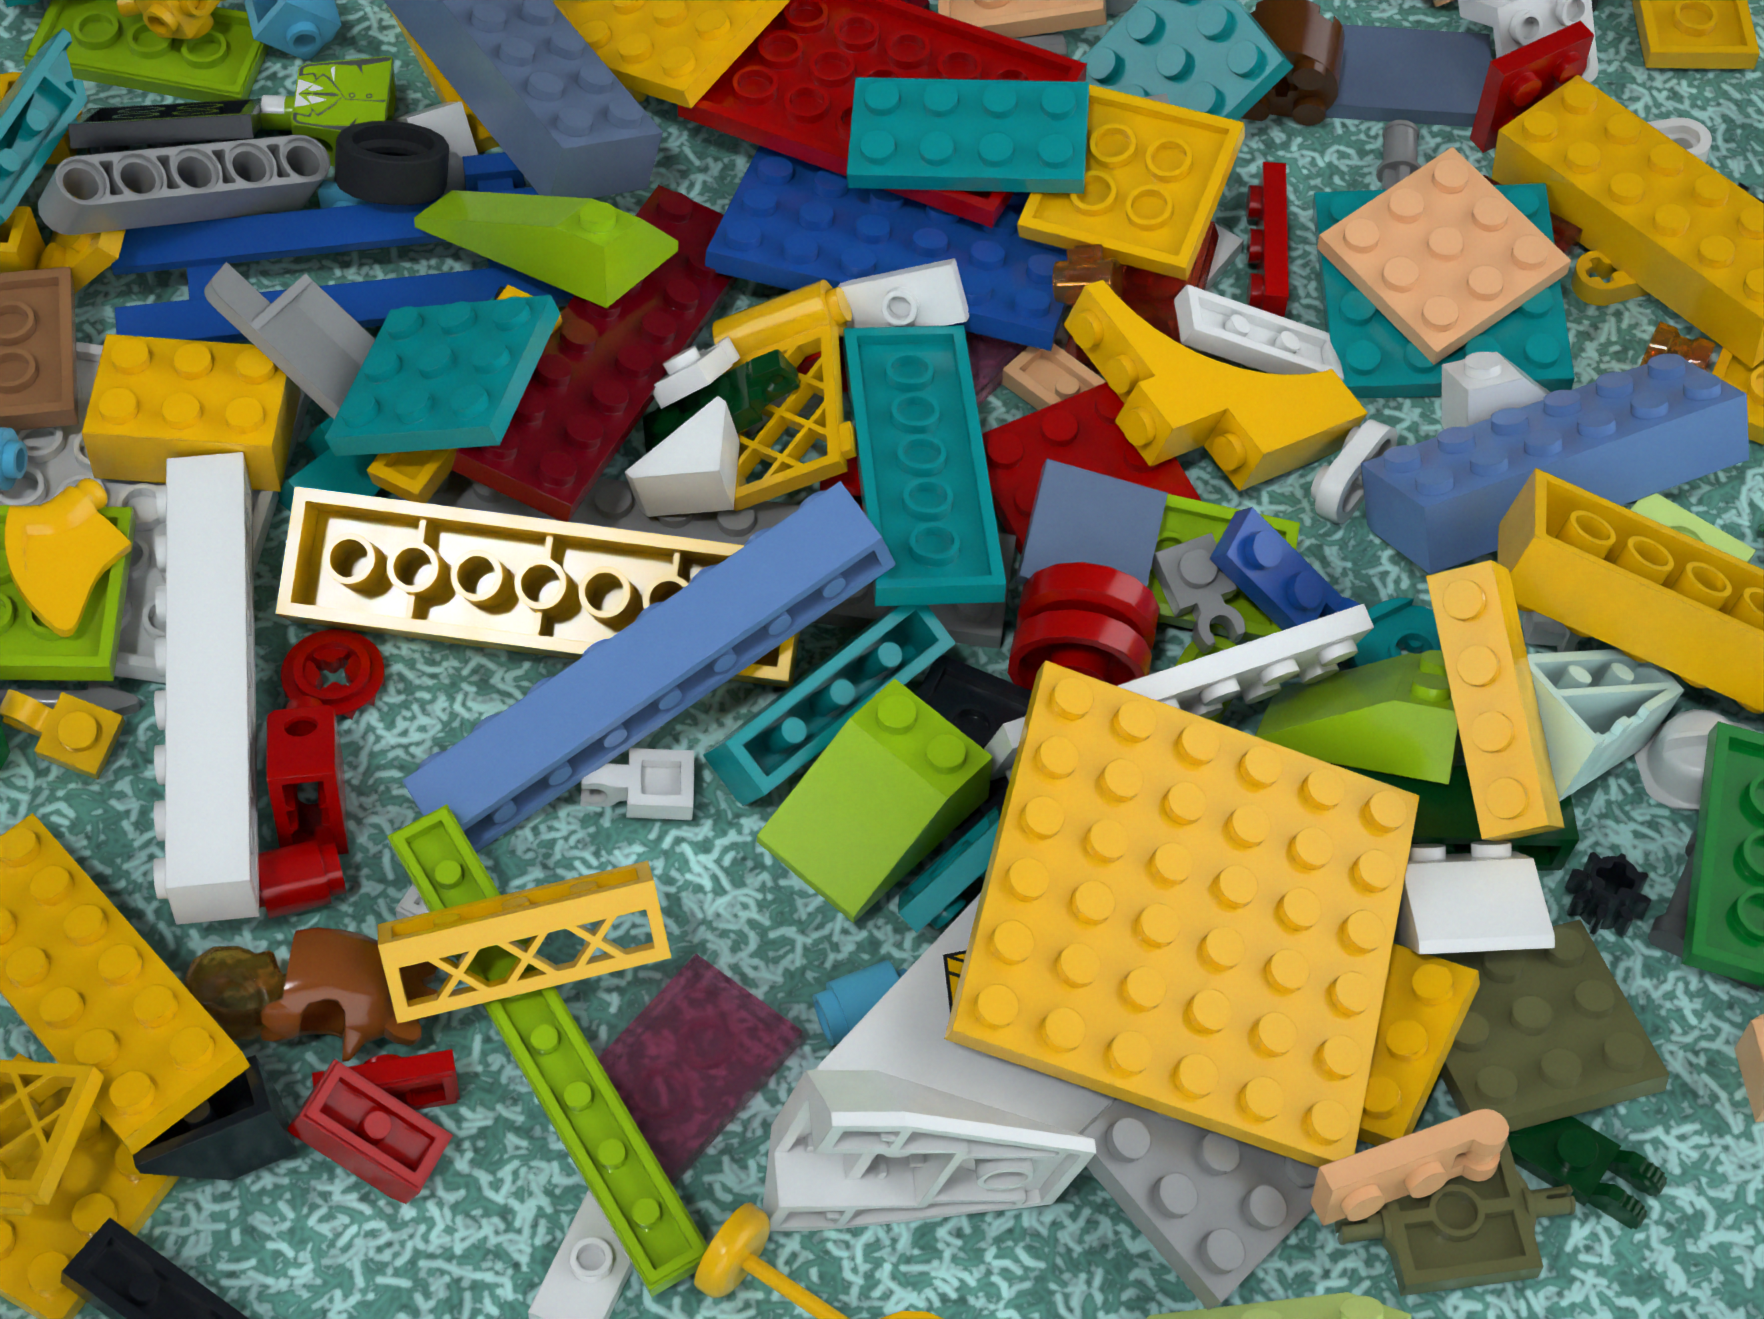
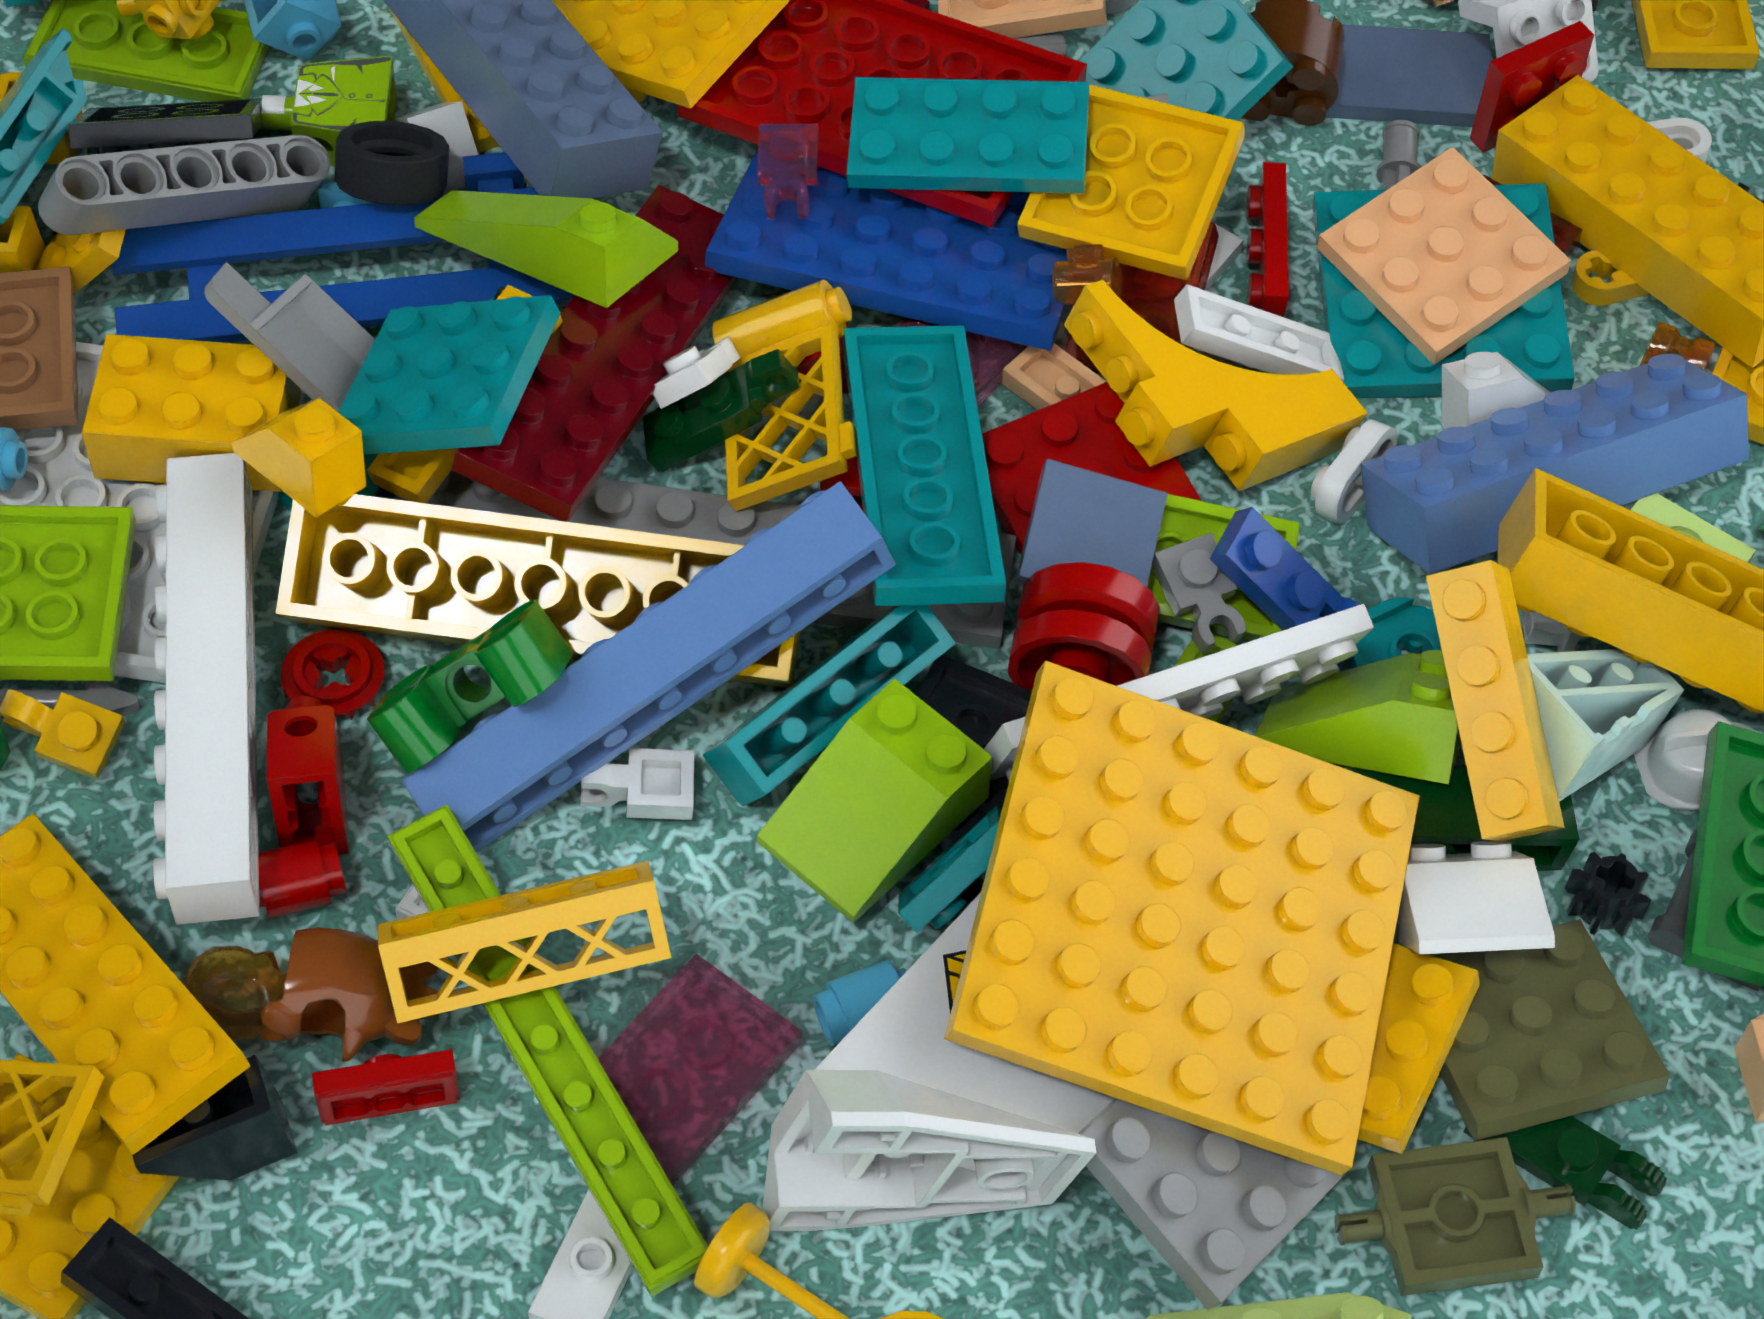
(62, 552): yellow arm -> none
(308, 455): none -> yellow slope
(369, 1133): red slope -> none
(434, 702): none -> green beam
(691, 467): white slope -> none
(787, 164): none -> clear pink plate
(908, 297): white plate -> none
(1410, 1165): light nougat plate -> none

